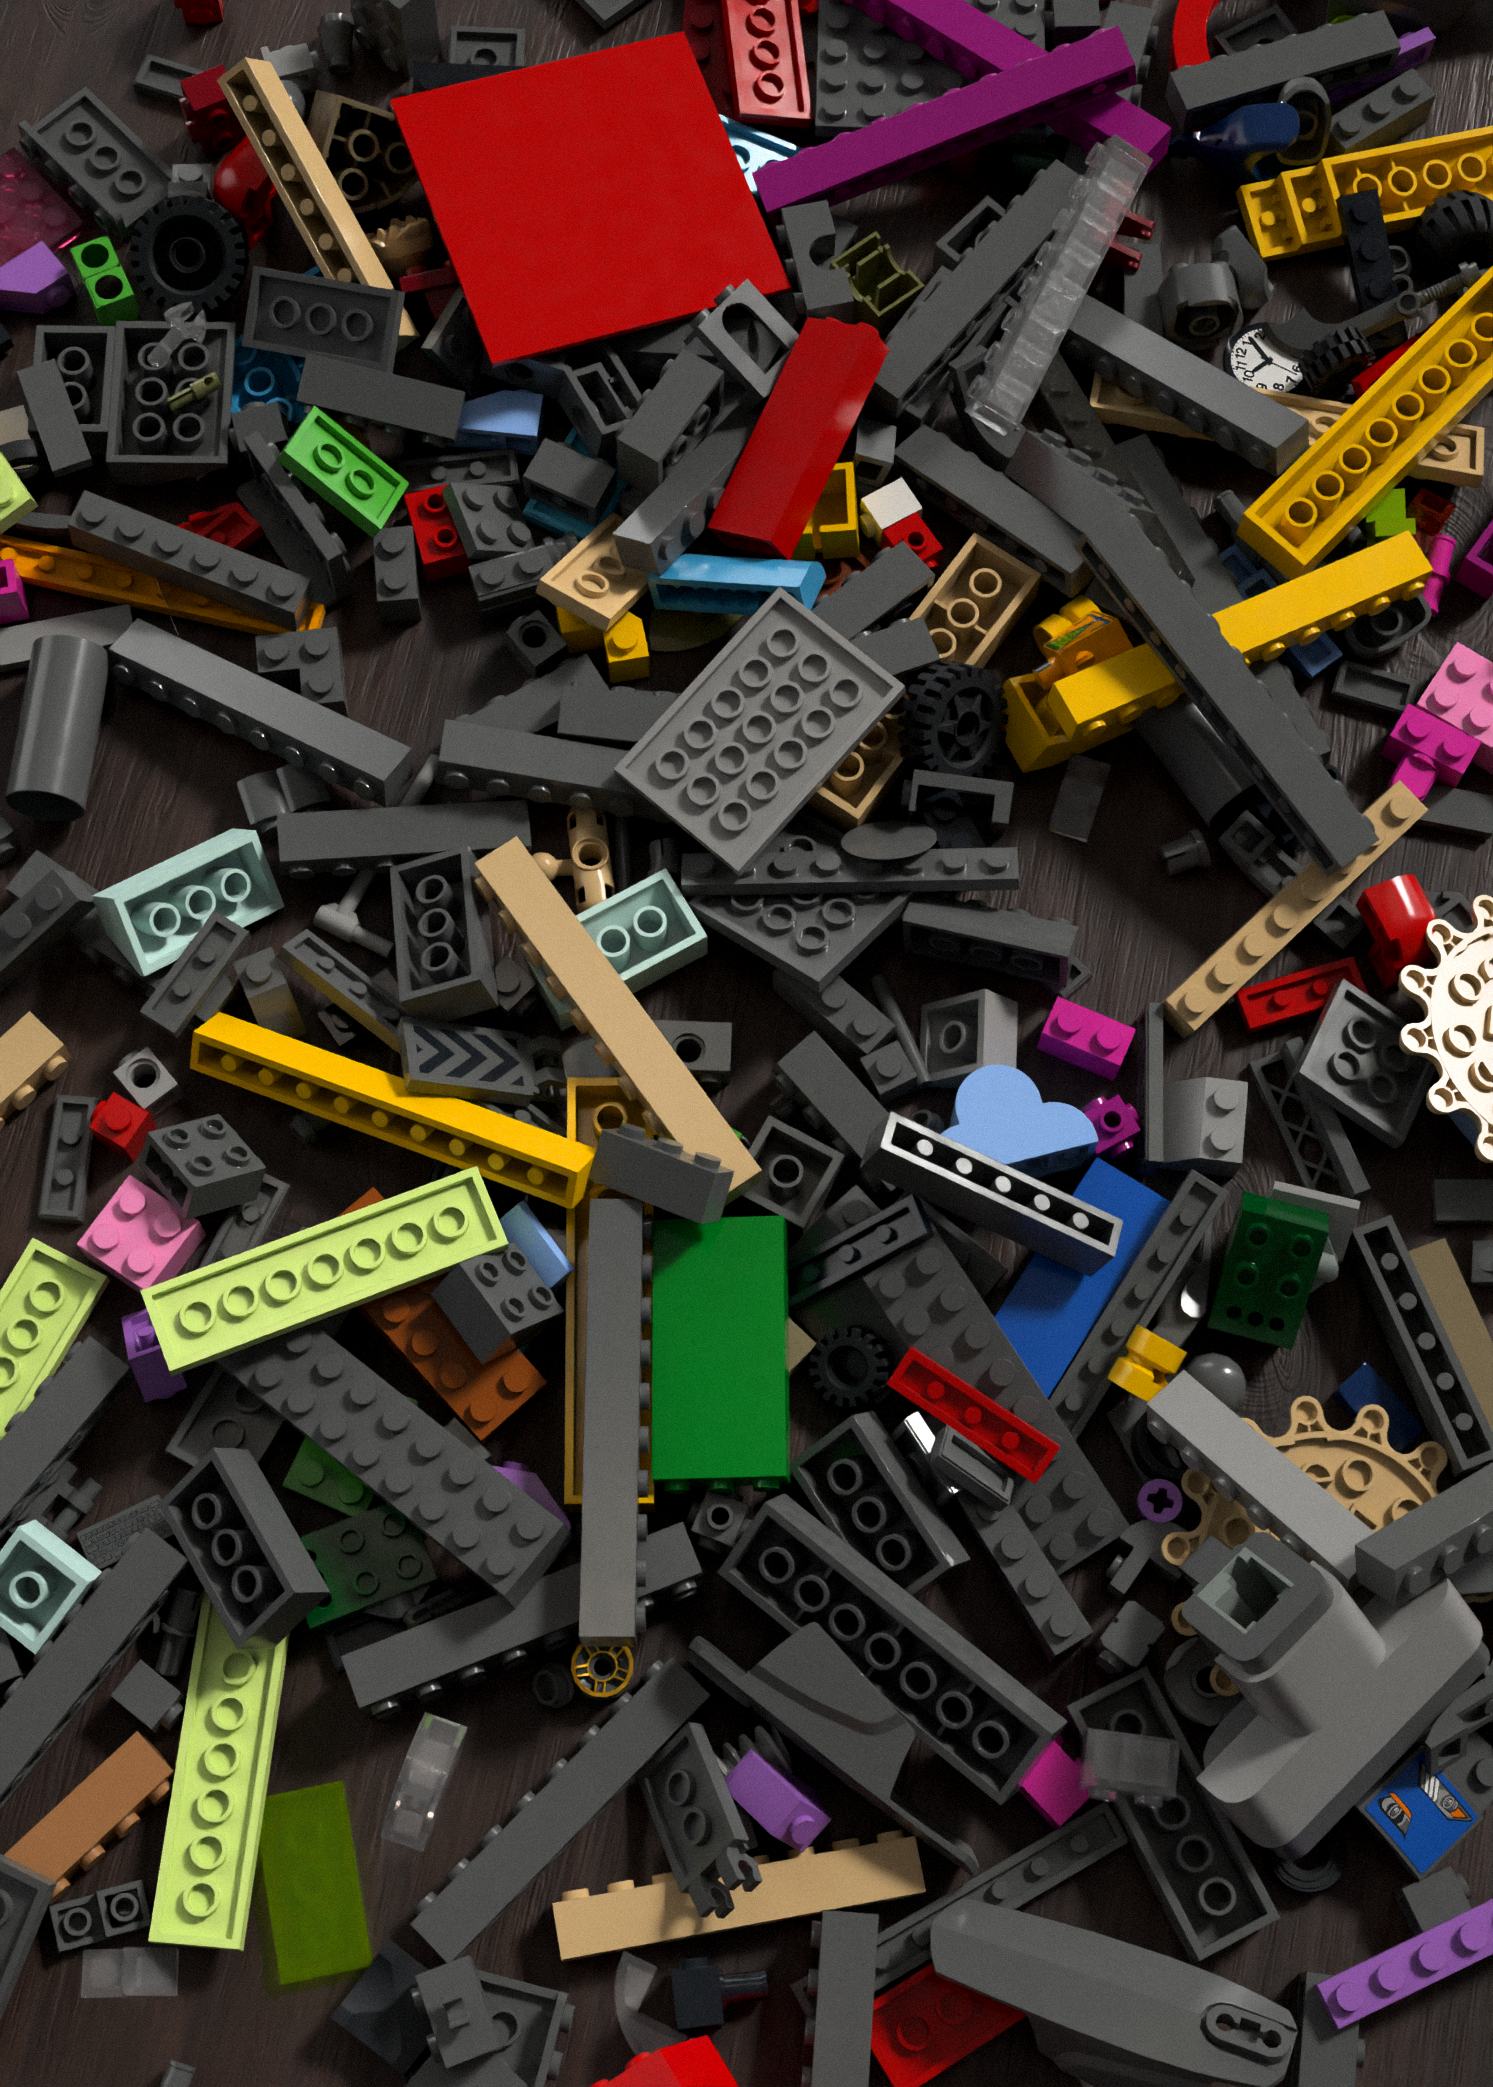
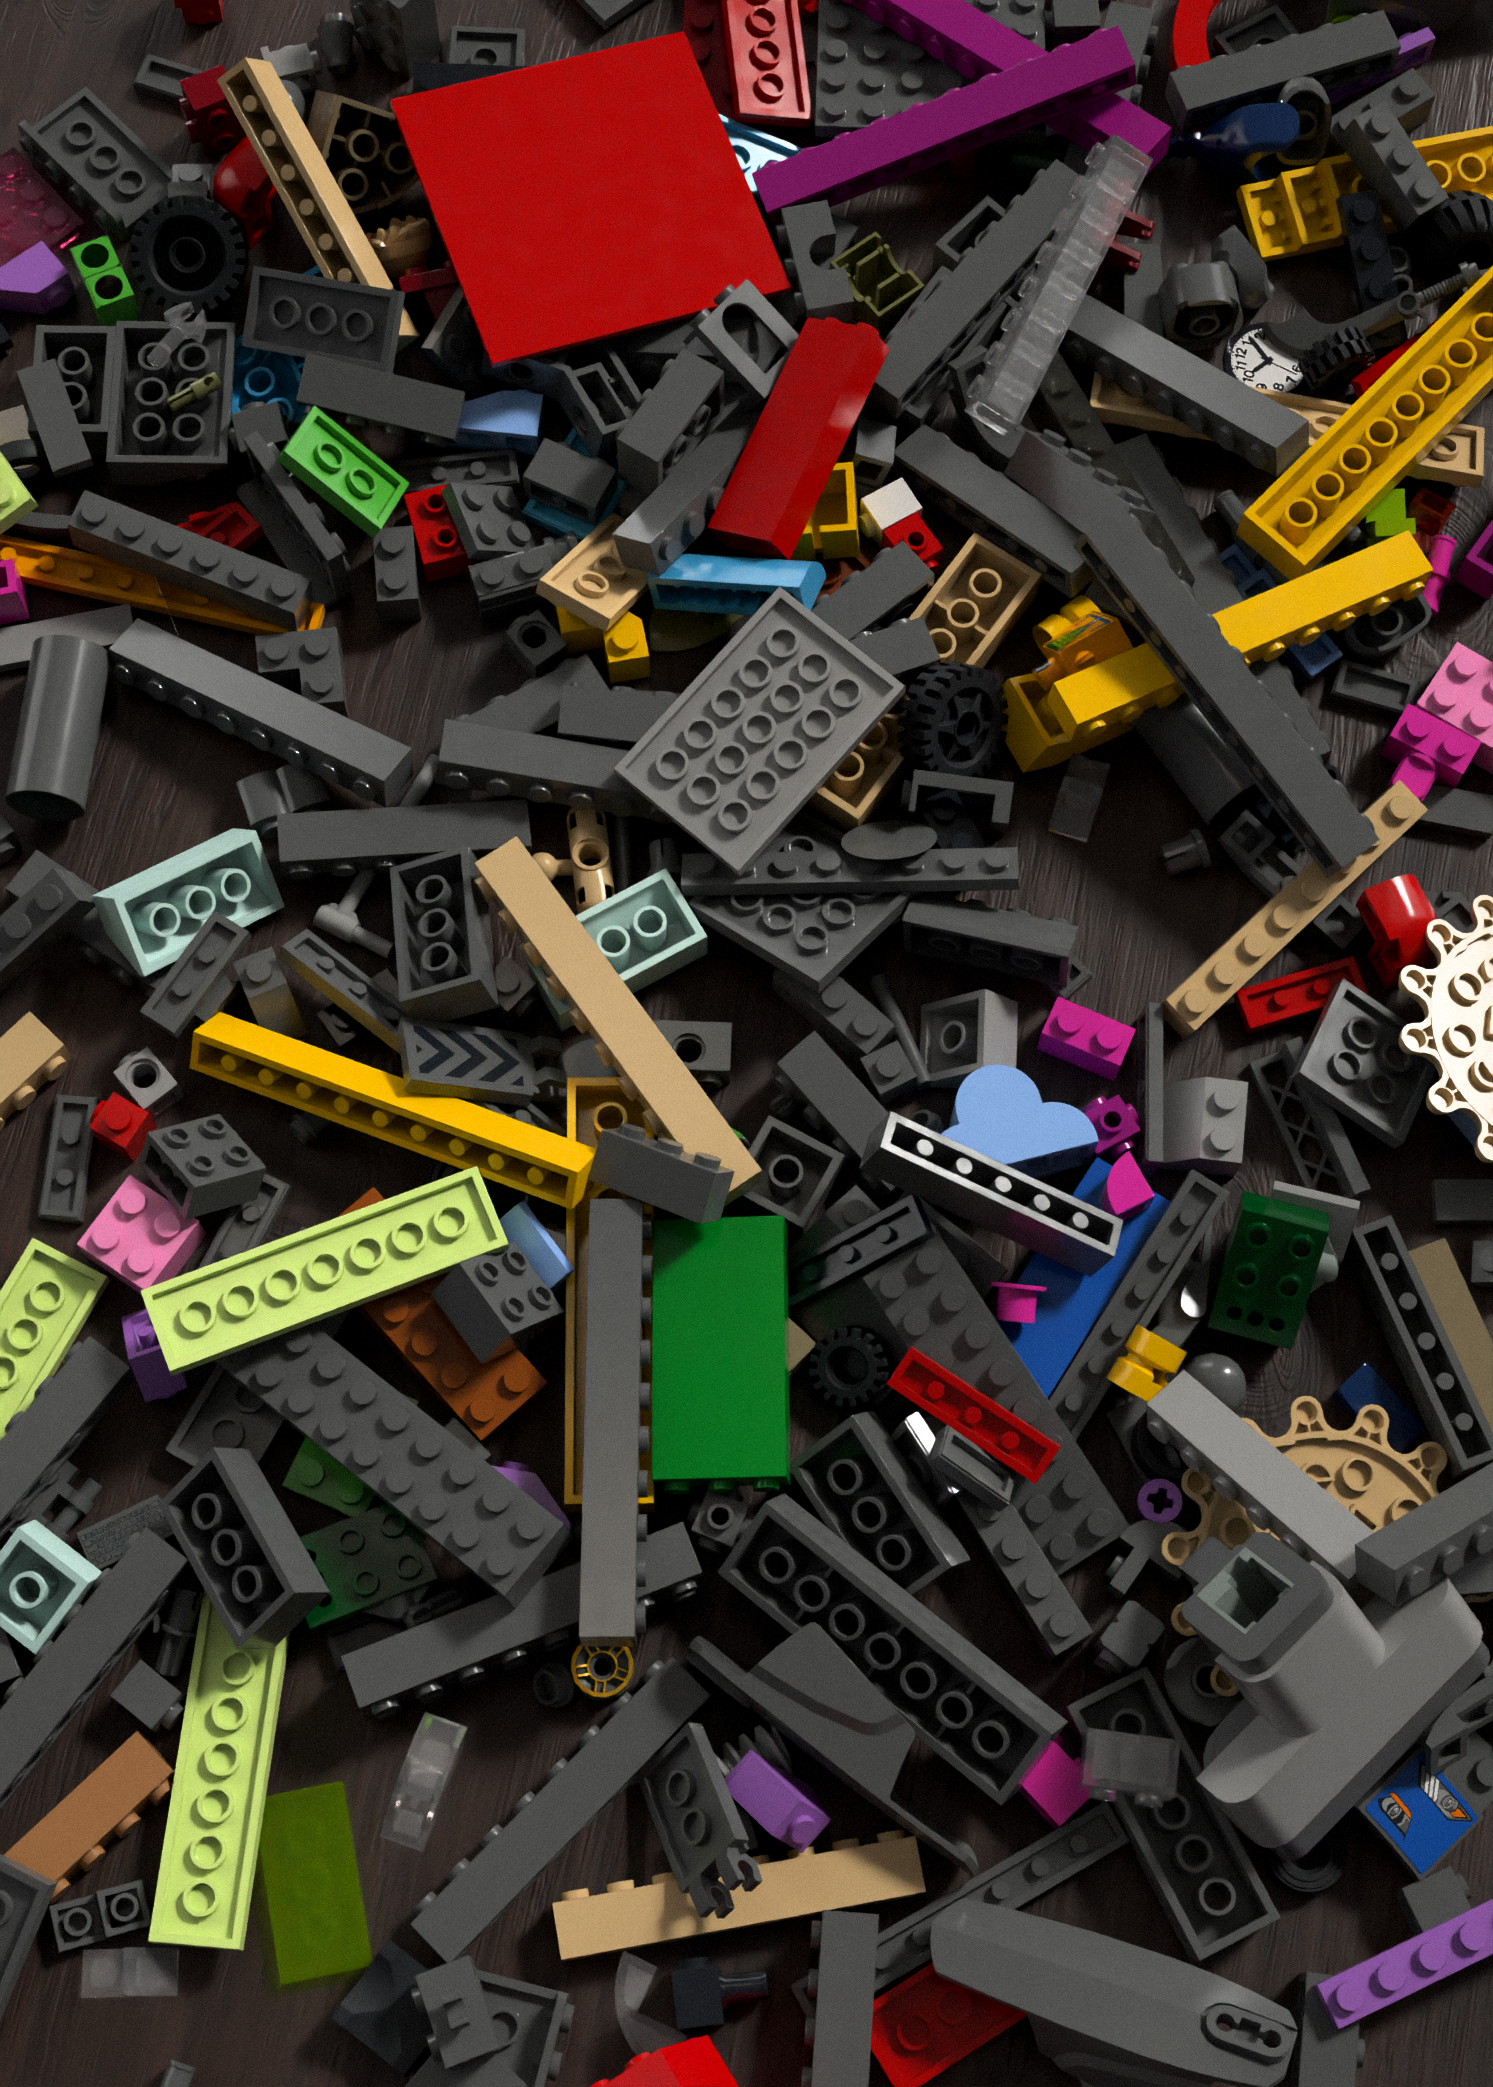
(1016, 1302): none -> dark pink piece
(1126, 1189): none -> dark pink brick
(1392, 167): none -> dark grey brick

